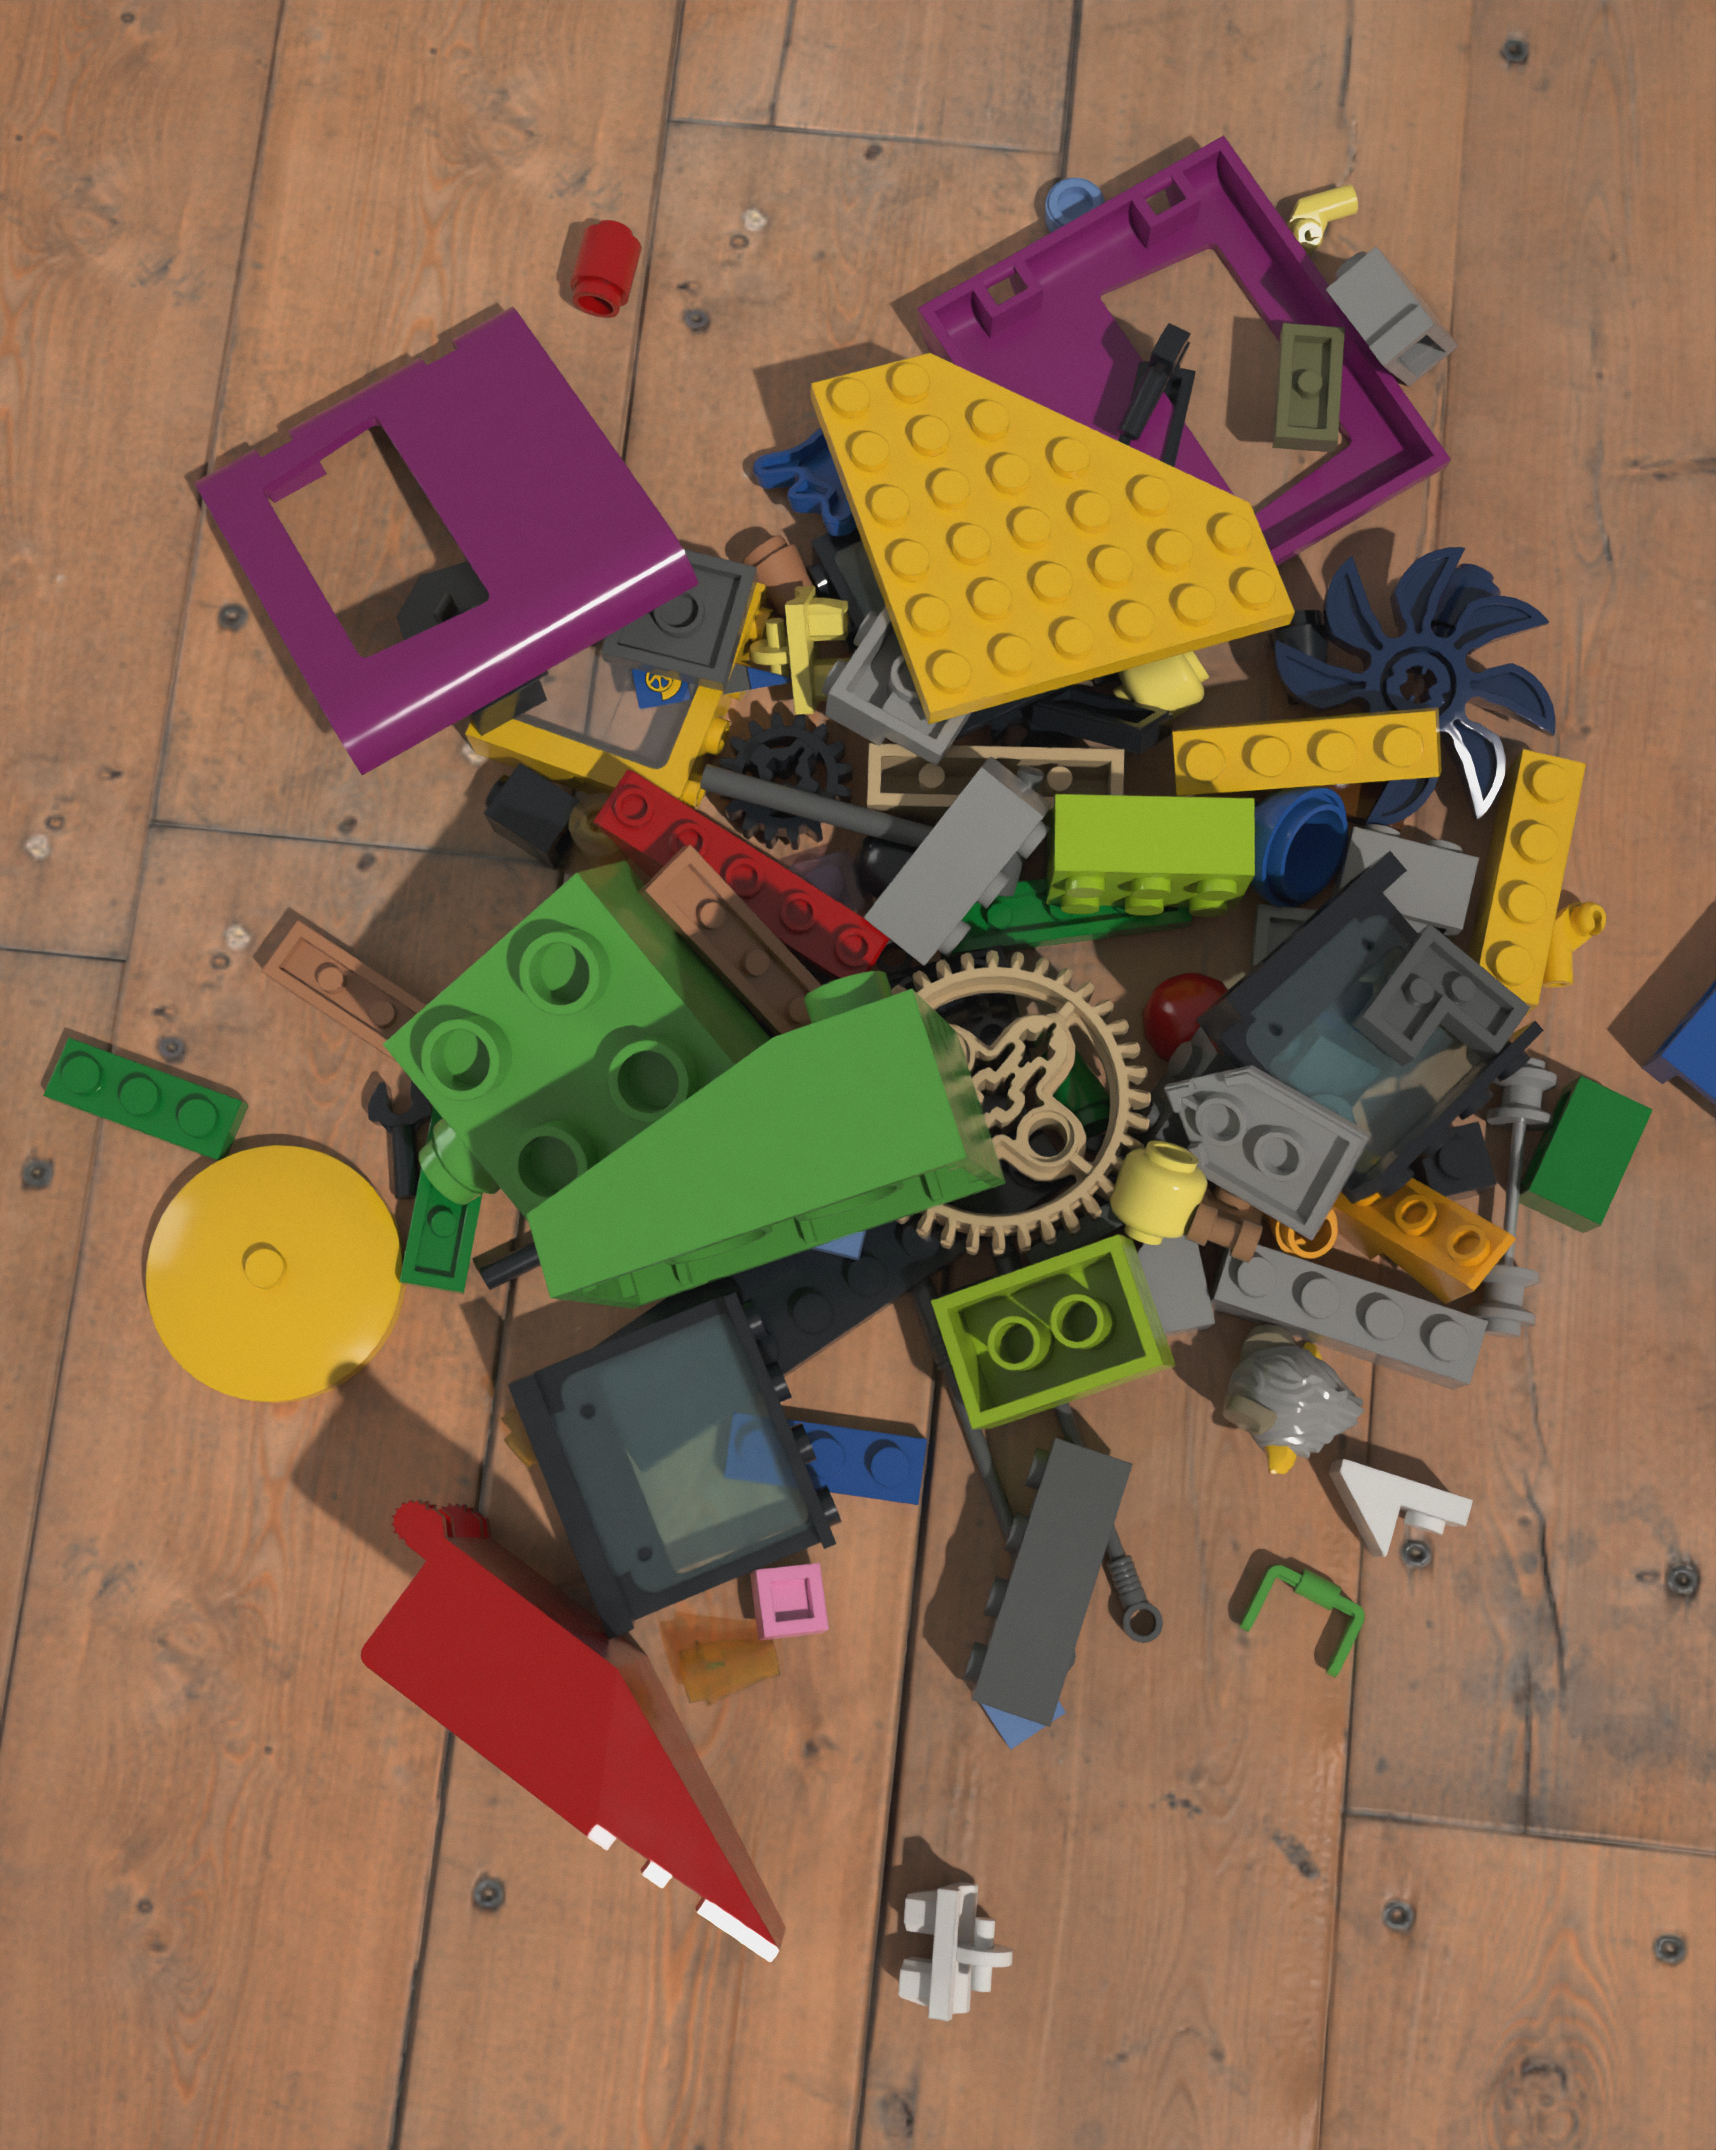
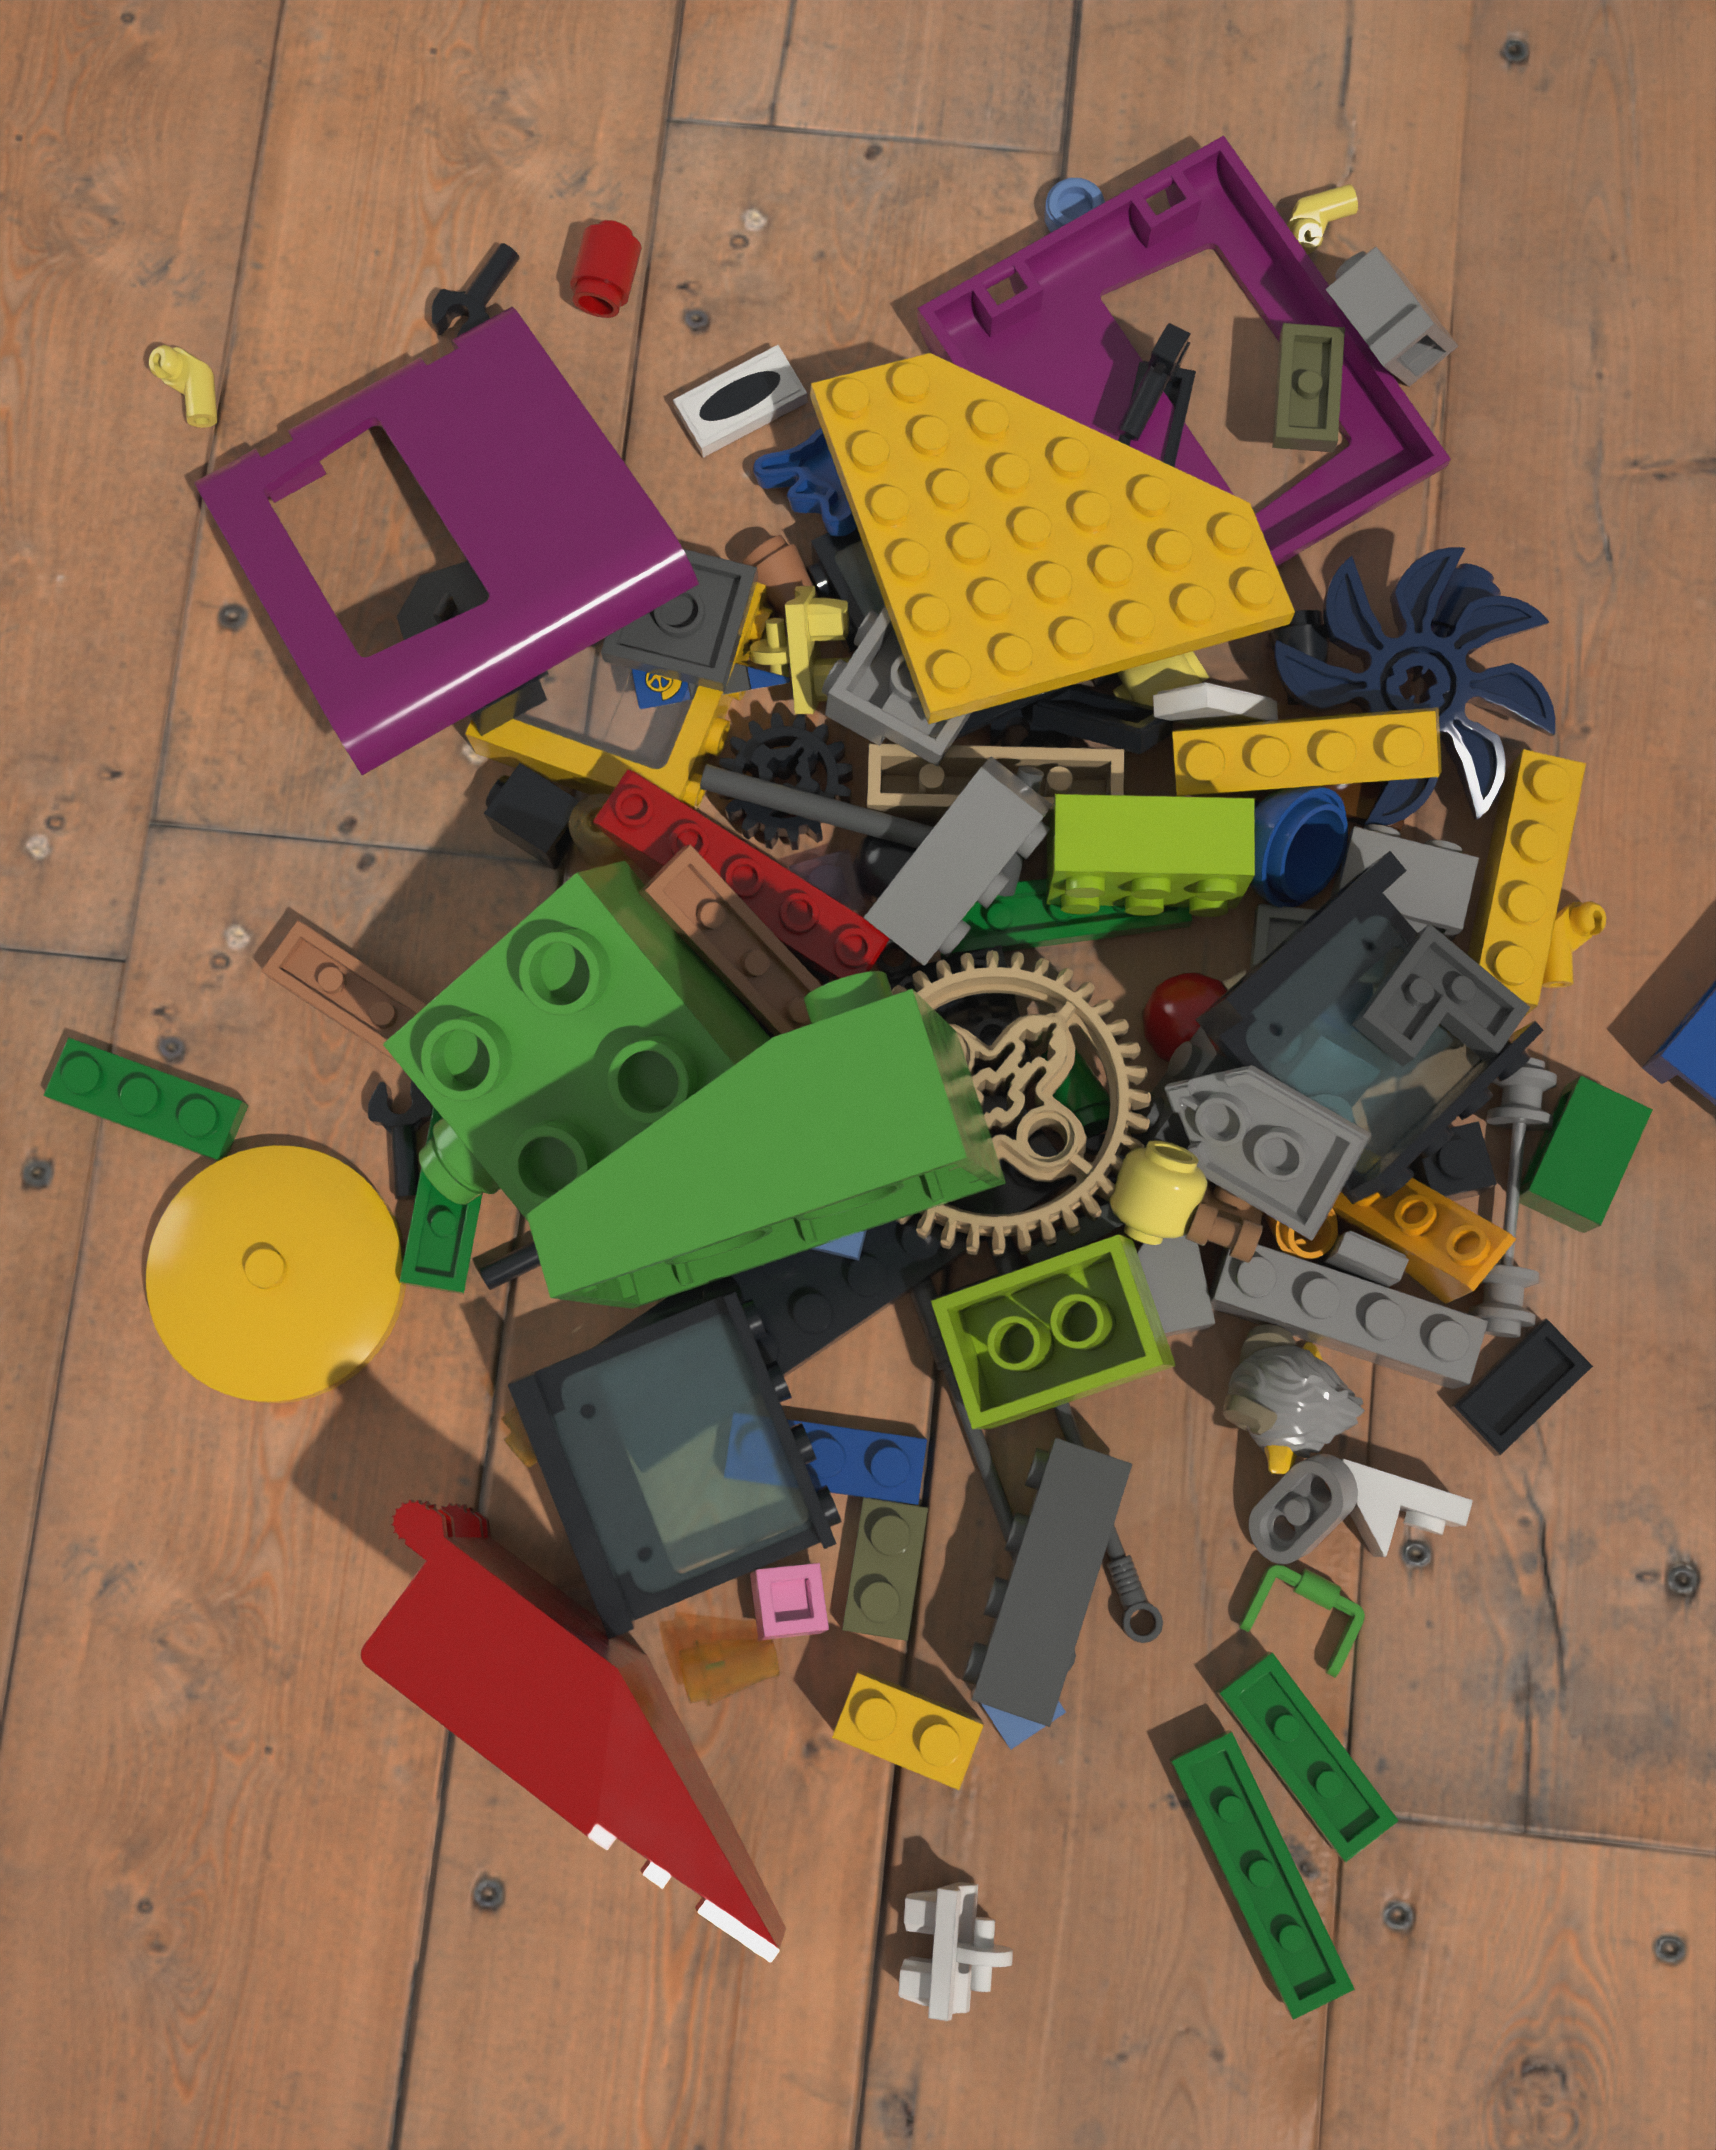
(189, 377): none -> light yellow arm
(474, 300): none -> black bar
(740, 400): none -> white tile
(885, 1569): none -> olive plate
(908, 1729): none -> yellow brick
(1212, 705): none -> white tile
(1261, 1874): none -> green plate
(1306, 1504): none -> light grey plate
(1307, 1756): none -> green plate
(1365, 1259): none -> light grey tile
(1520, 1387): none -> black tile

